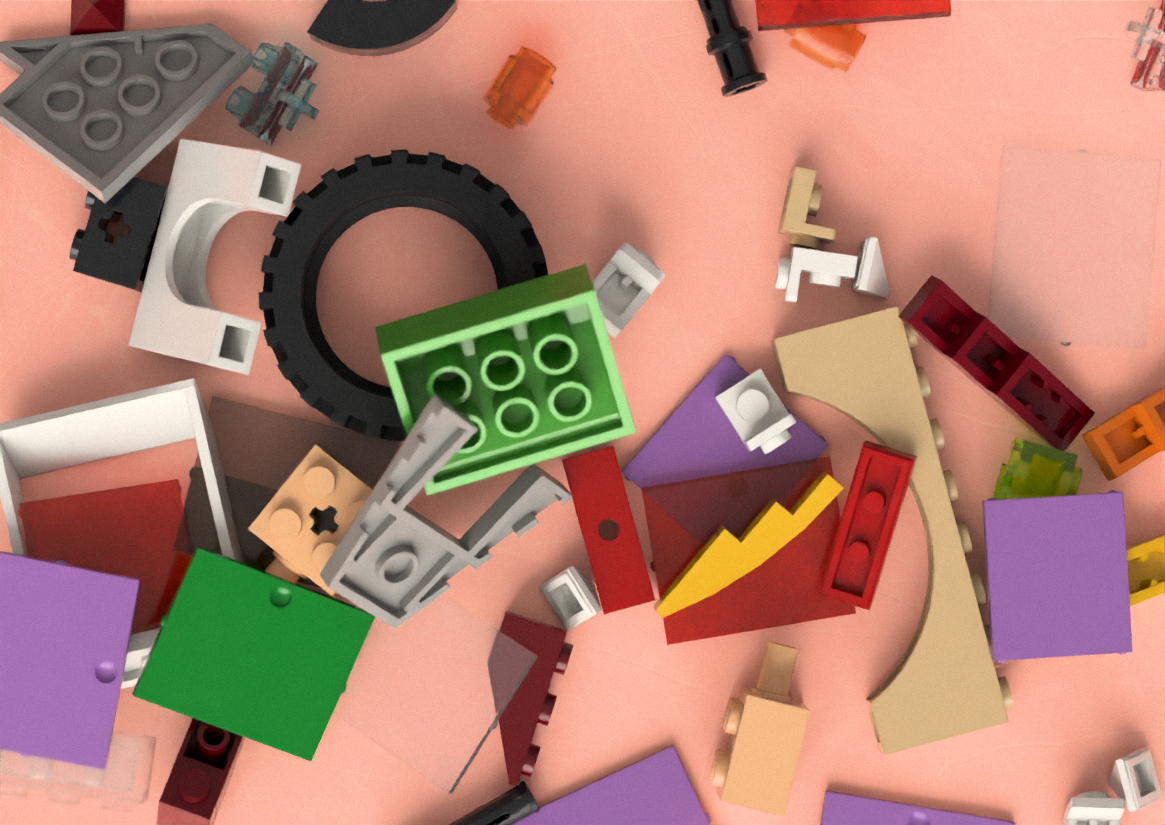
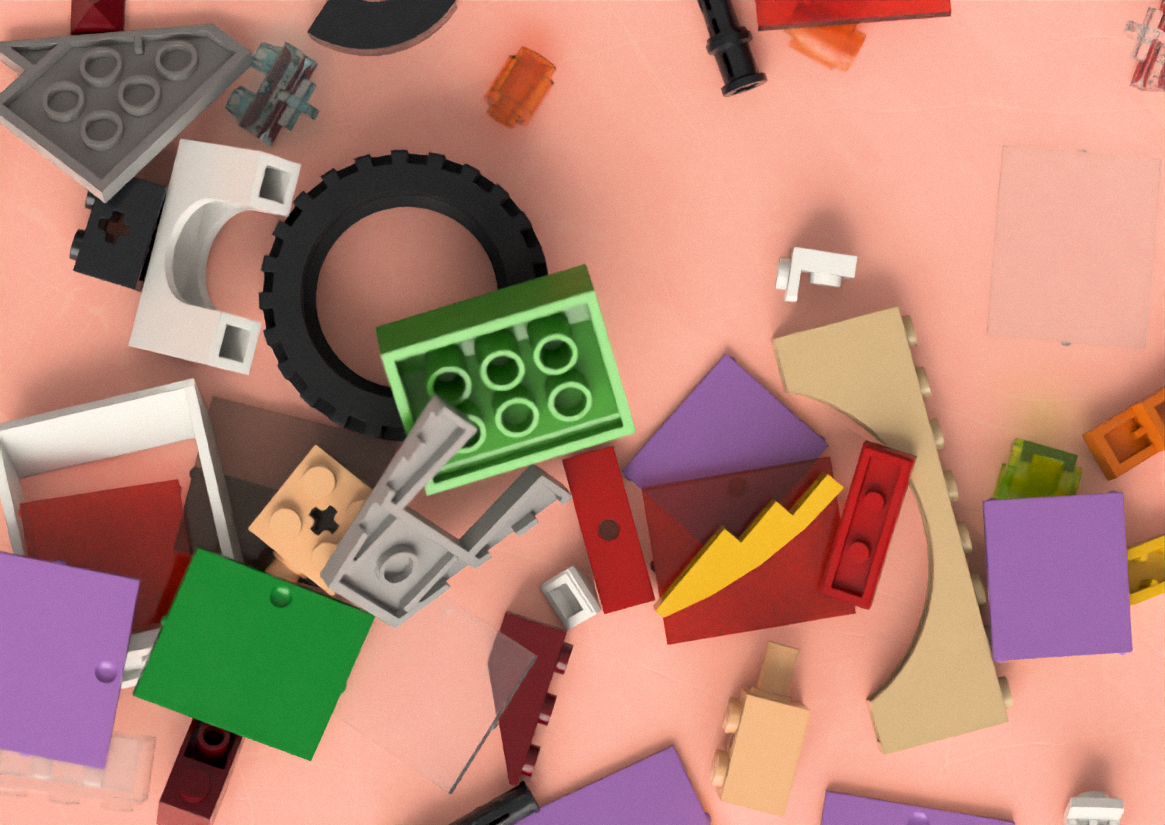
(625, 286): white bracket -> none
(756, 413): white bracket -> none
(802, 200): tan bracket -> none
(870, 270): white slope -> none
(996, 364): dark red slope -> none
(1136, 779): white slope -> none

